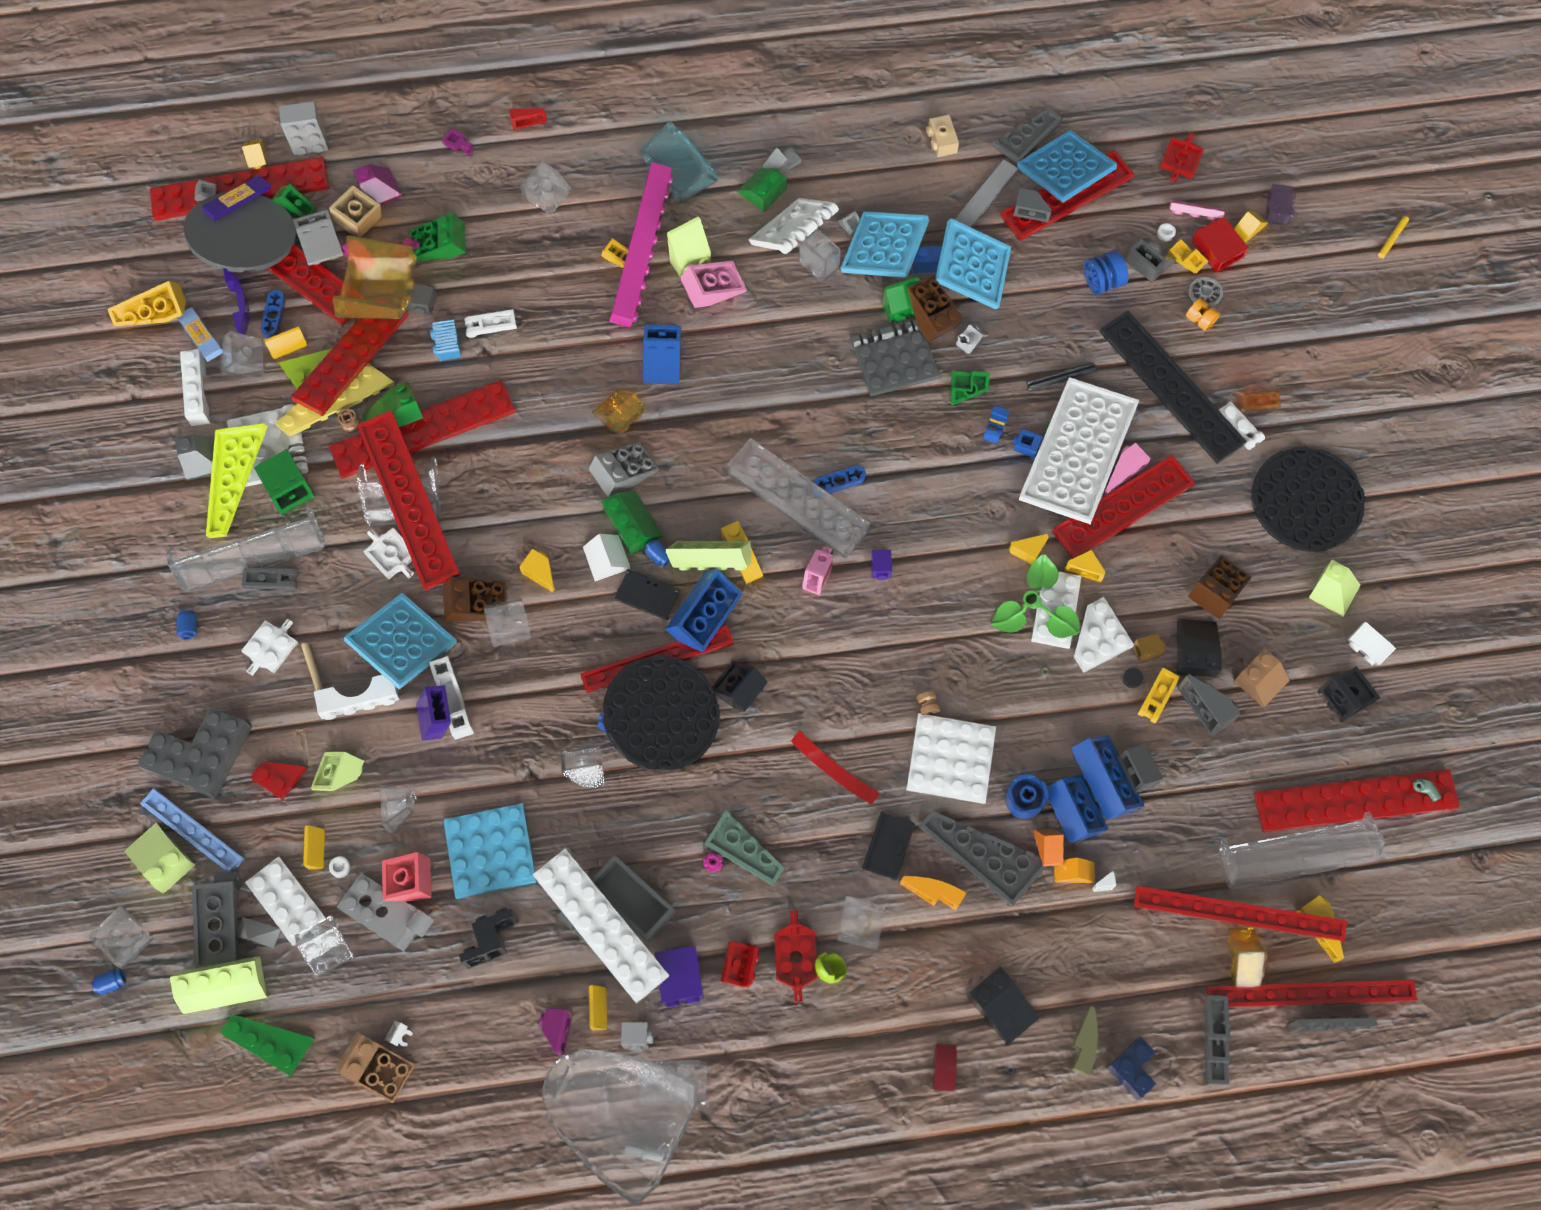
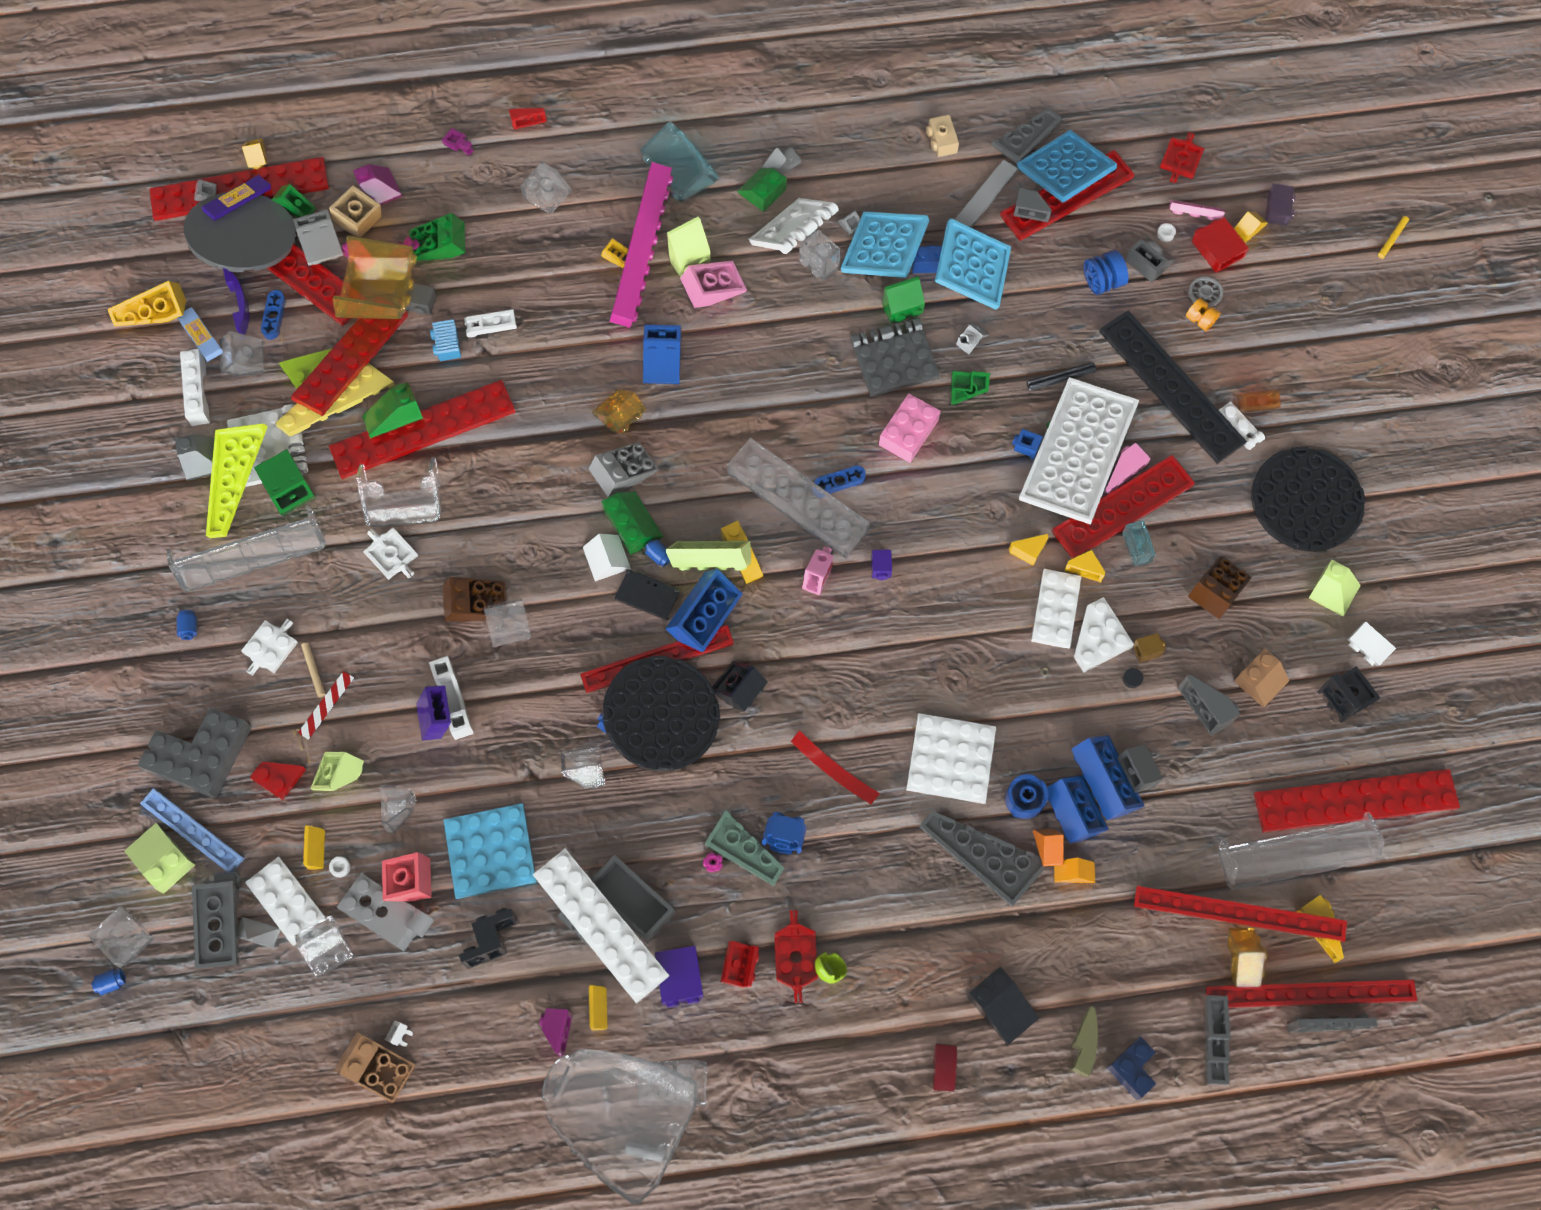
(219, 985): yellowish green slope -> none
(269, 578): dark grey plate -> none
(272, 1044): green wing -> none
(286, 342): yellow slope -> none
(303, 128): light grey brick -> none
(325, 705): none -> sticker
(331, 703): white arch -> none
(348, 420): medium nougat wheel -> none
(400, 640): medium azure plate -> none
(408, 500): red plate -> none
(538, 568): yellow slope -> none
(636, 1036): light grey brick -> none
(784, 833): none -> blue brick
(861, 923): clear slope -> none
(889, 840): black door -> none
(909, 427): none -> bright pink brick
(928, 703): medium nougat wheel -> none
(933, 309): reddish brown slope -> none
(933, 889): light orange slope -> none
(996, 424): blue leg -> none
(1010, 616): bright green plant -> none
(1106, 883): white slope -> none
(1139, 543): none -> clear light blue brick
(1159, 694): yellow plate -> none
(1186, 257): yellow slope -> none
(1198, 648): black slope -> none
(1427, 787): sand green arm -> none

